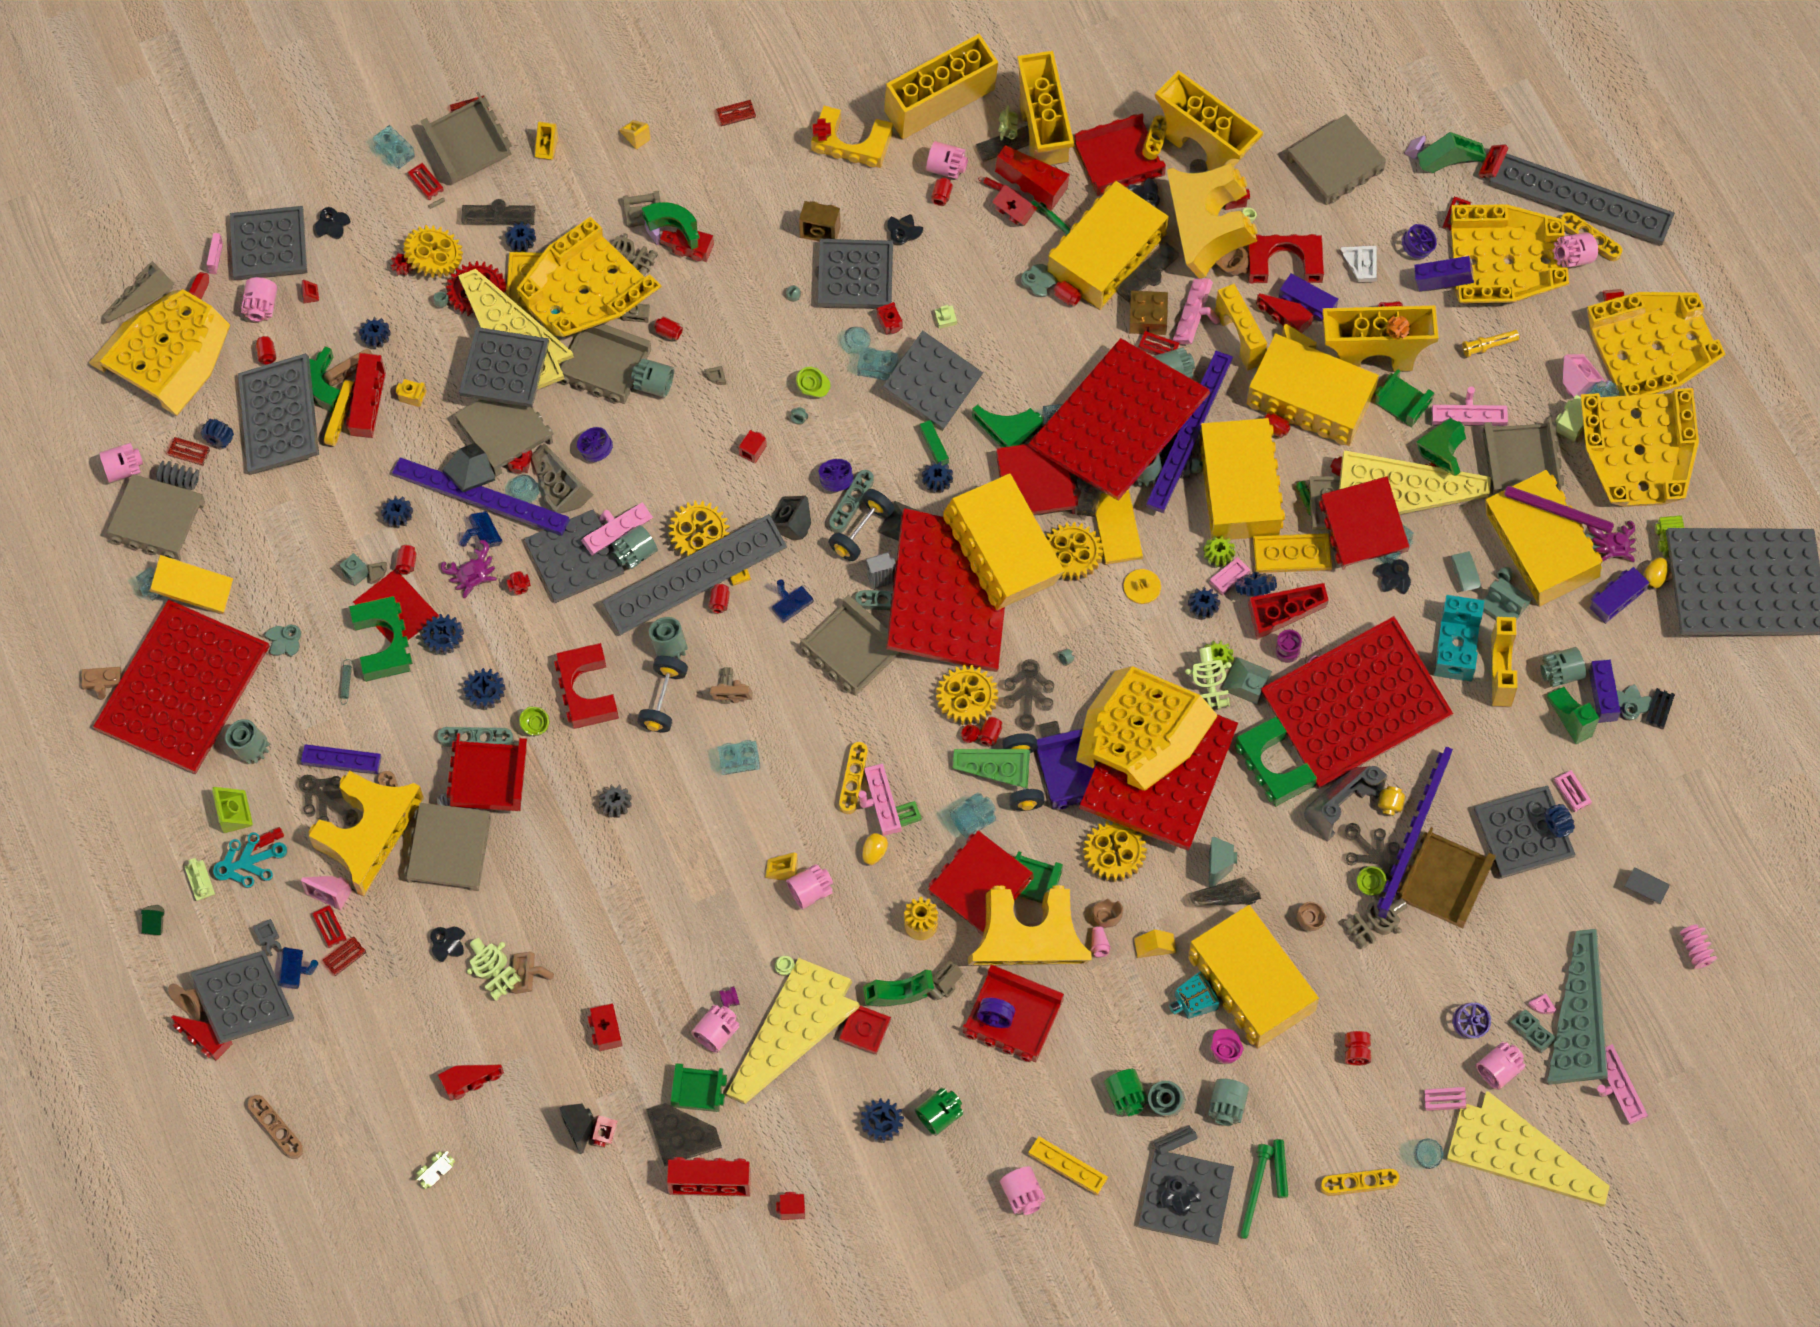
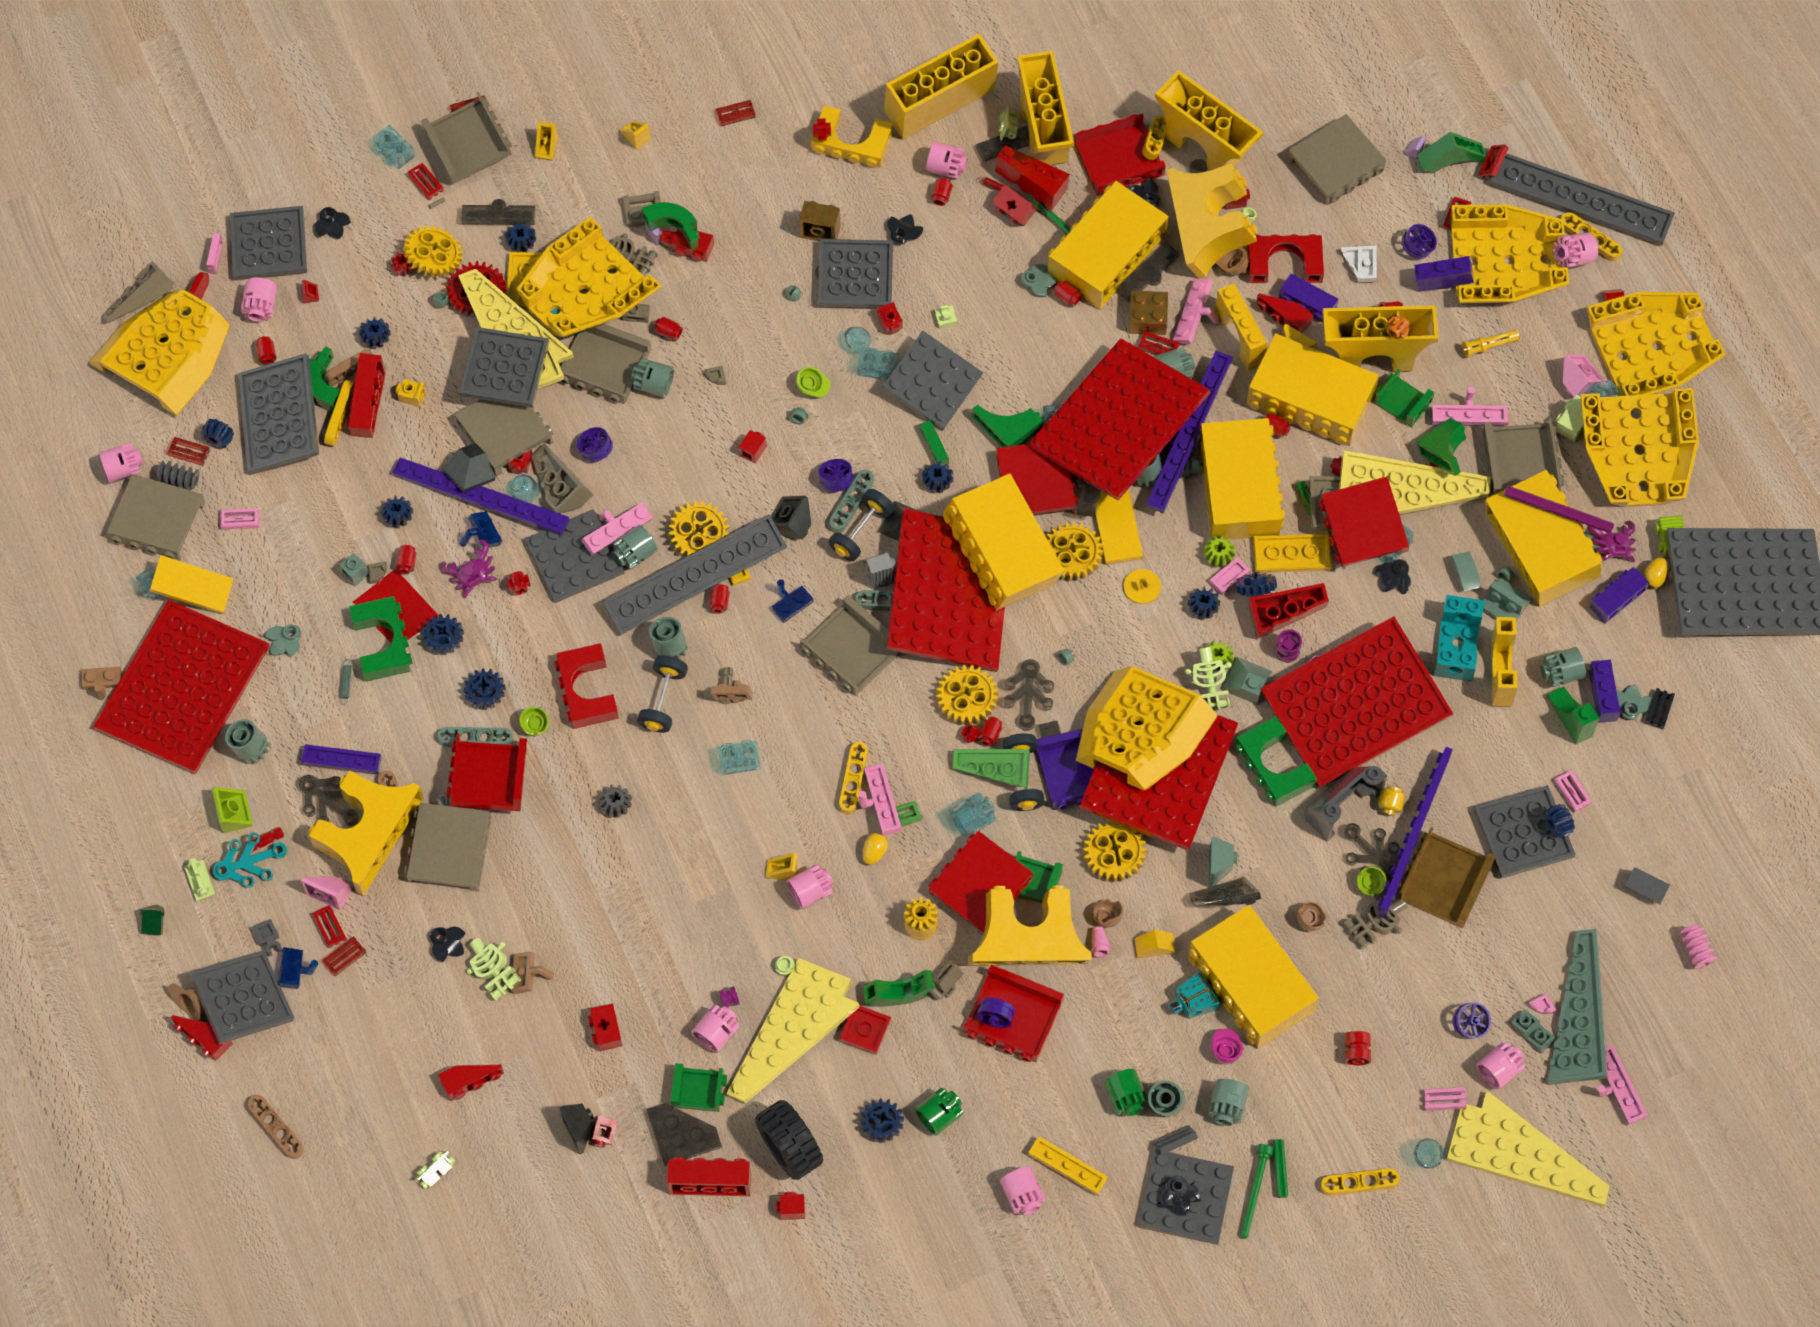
(240, 522): none -> bright pink tile
(789, 1139): none -> black tyre

